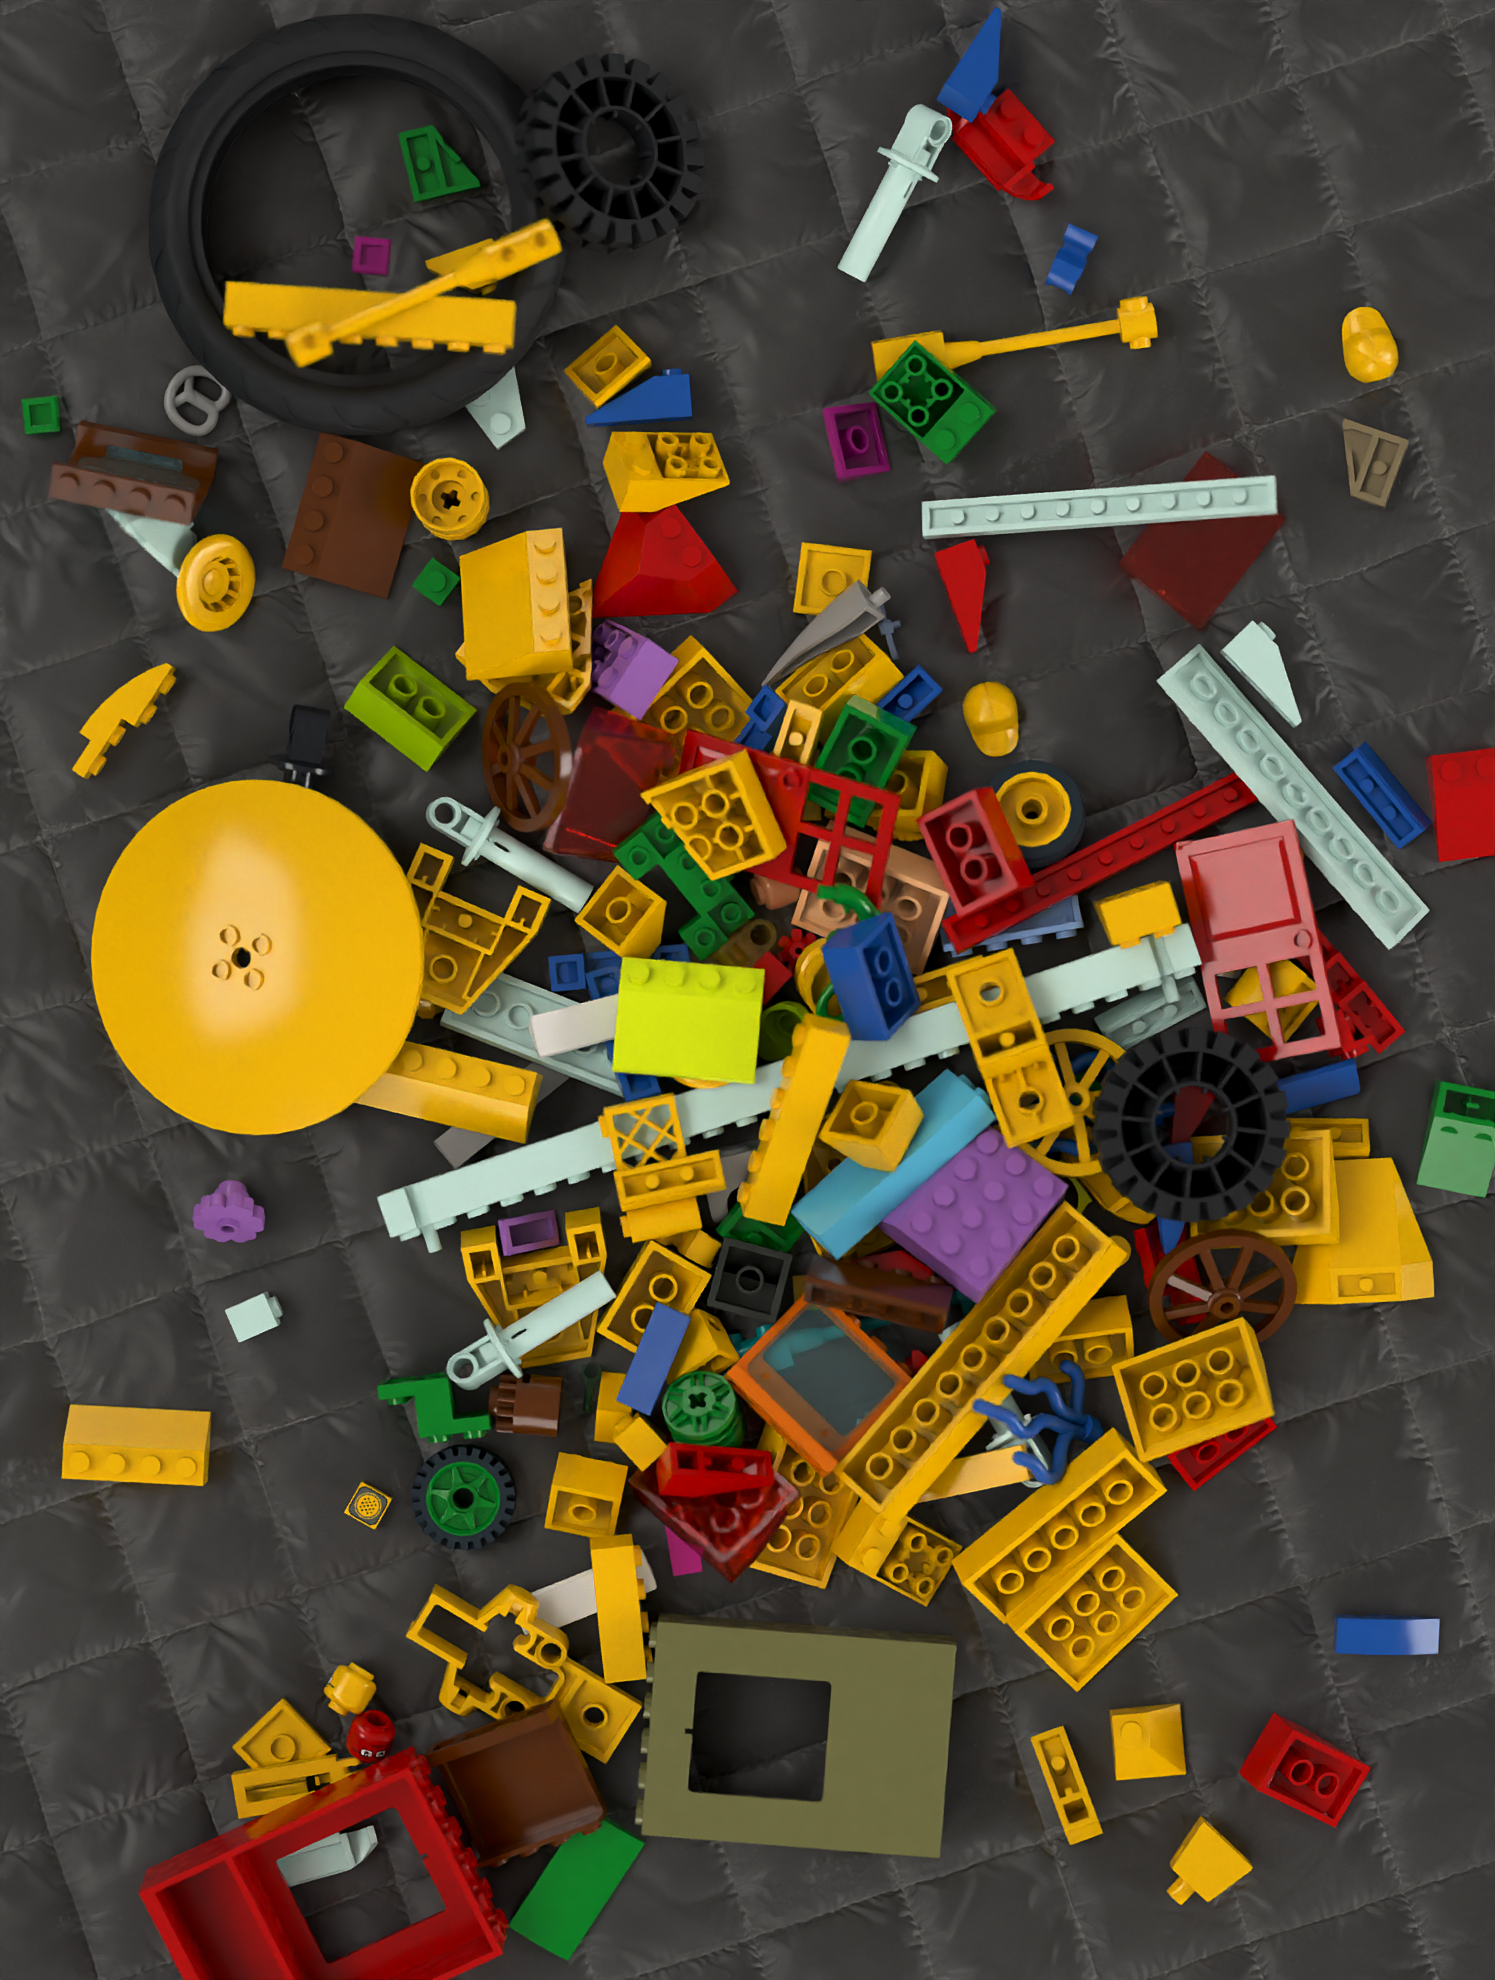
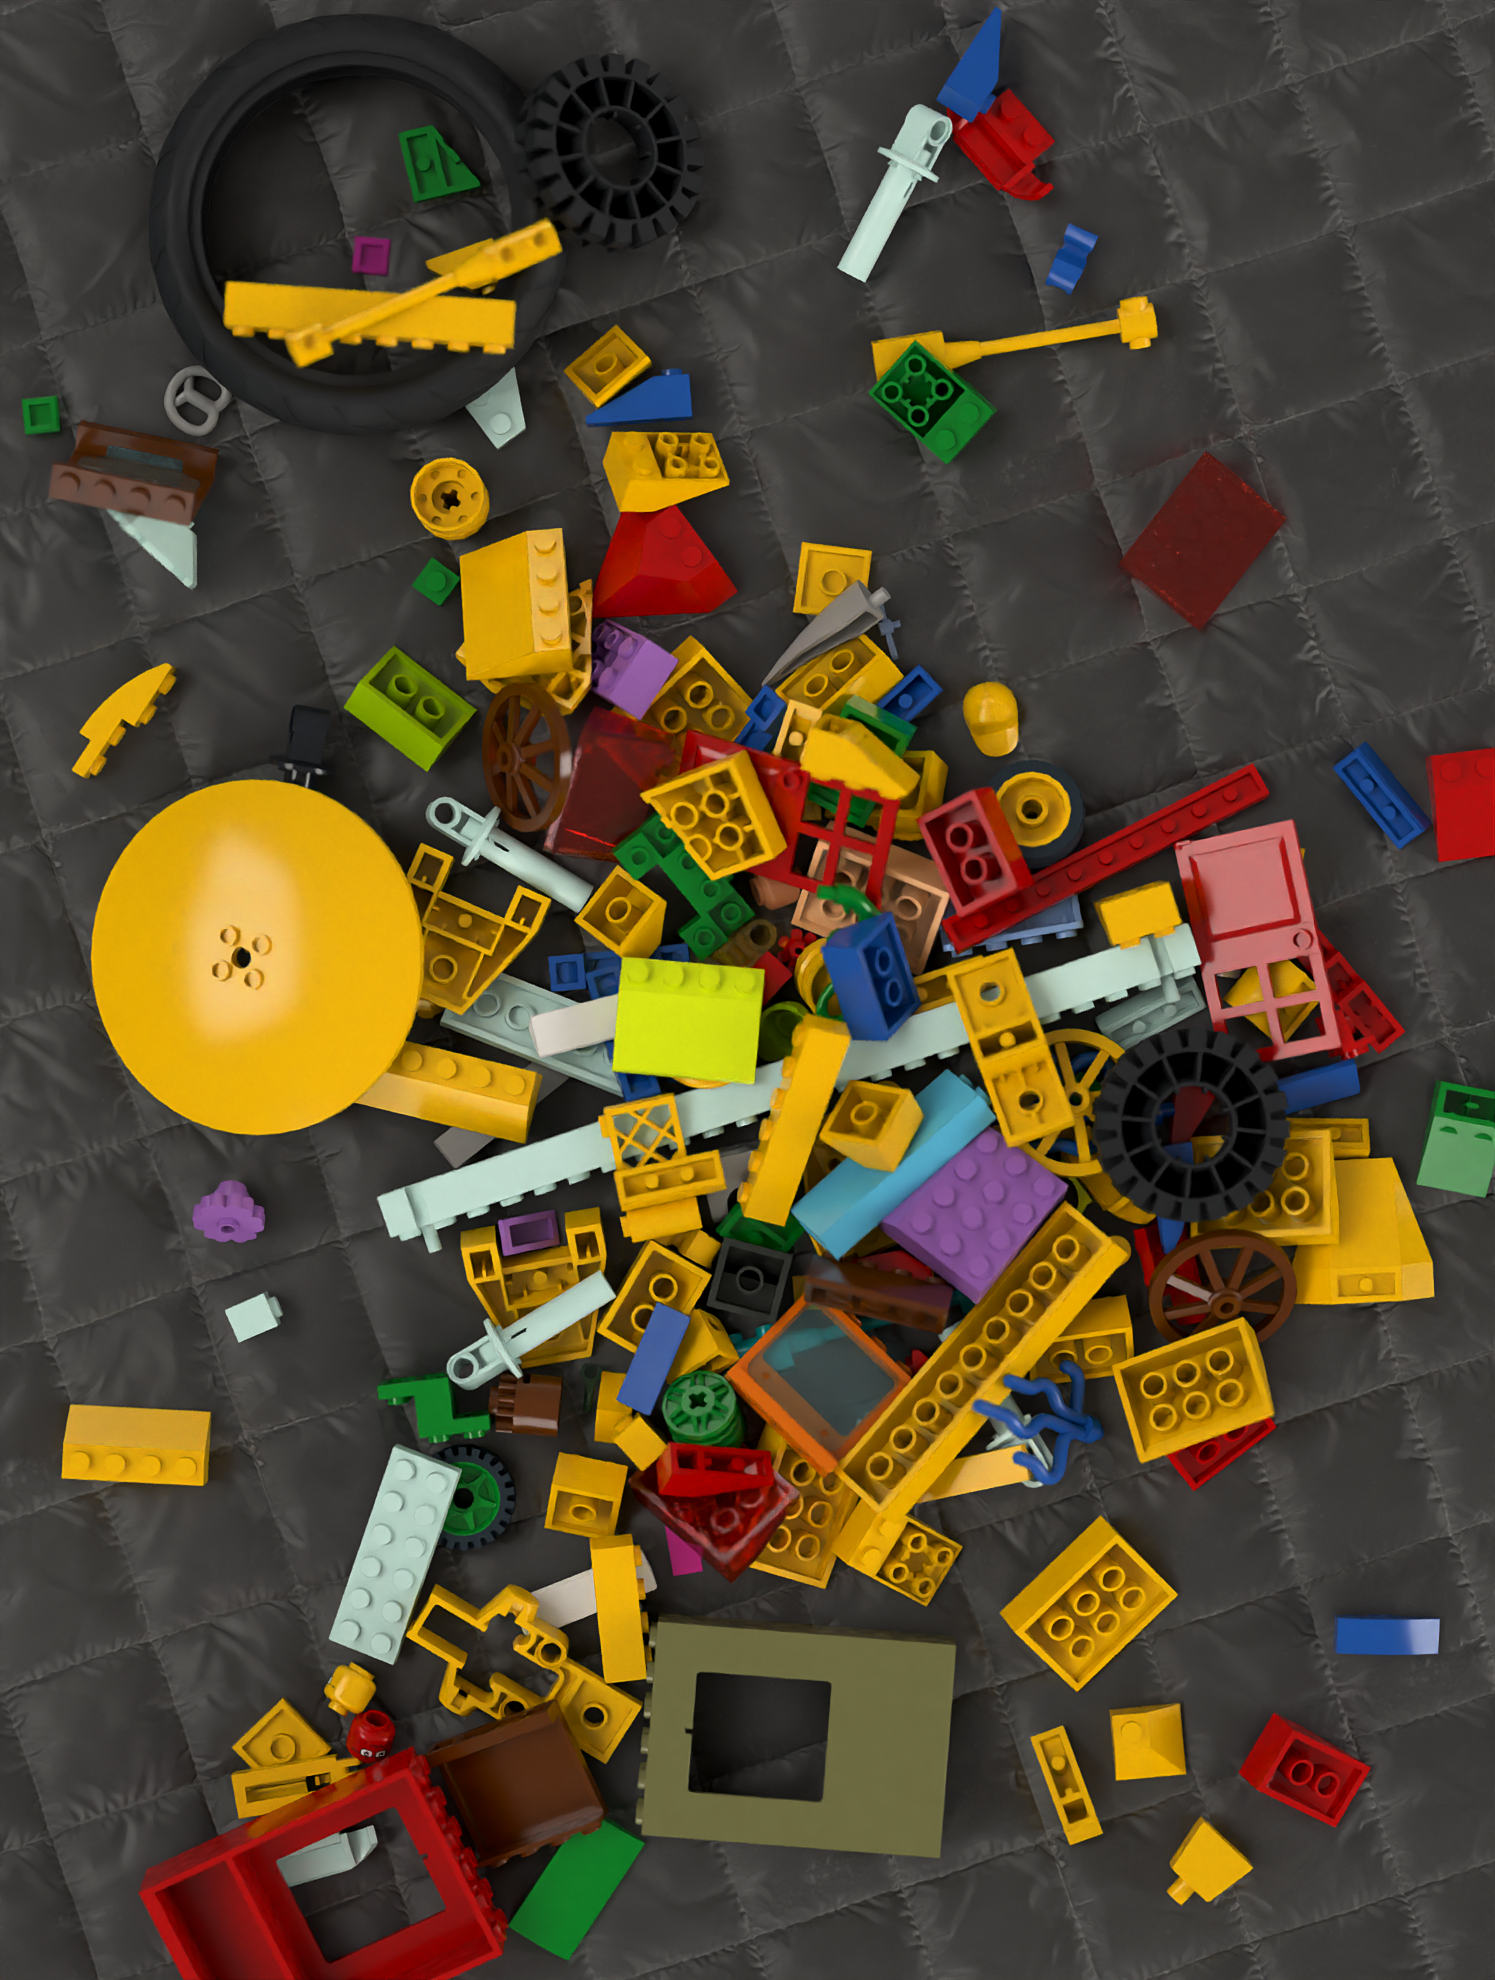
(206, 580): yellow wheel -> none
(352, 516): reddish brown slope -> none
(368, 1505): tile -> none
(395, 1554): none -> light aqua plate
(853, 754): none -> yellow slope
(855, 441): magenta slope -> none
(964, 582): red slope -> none
(1058, 1526): yellow brick -> none
(1099, 507): light aqua plate -> none
(1260, 663): light aqua slope -> none
(1293, 793): light aqua plate -> none
(1368, 345): yellow piece -> none
(1372, 461): dark tan wing -> none

